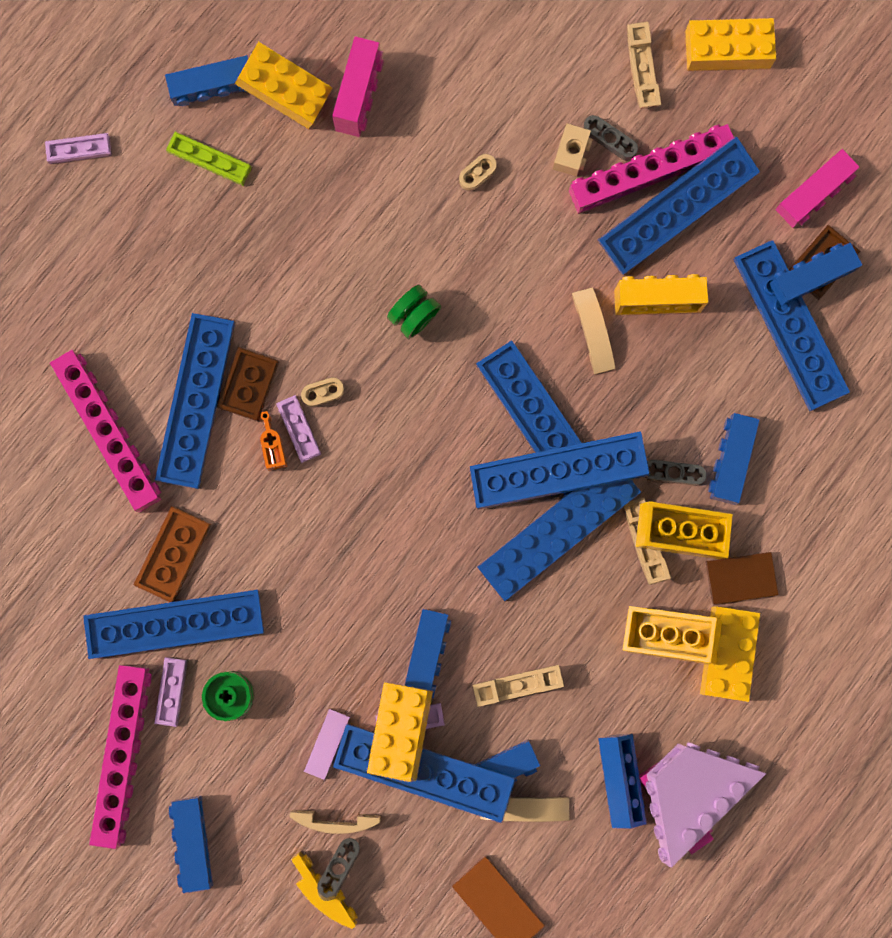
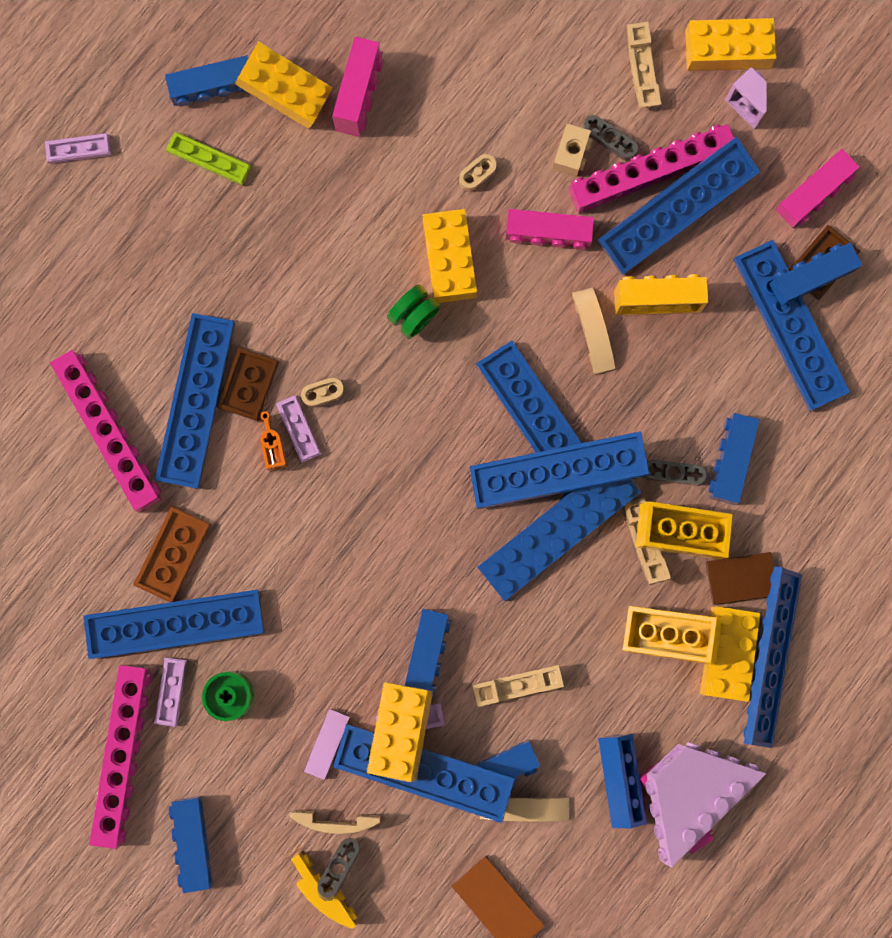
(449, 256): none -> yellow brick
(549, 229): none -> dark pink brick
(749, 97): none -> lavender slope
(772, 658): none -> blue plate

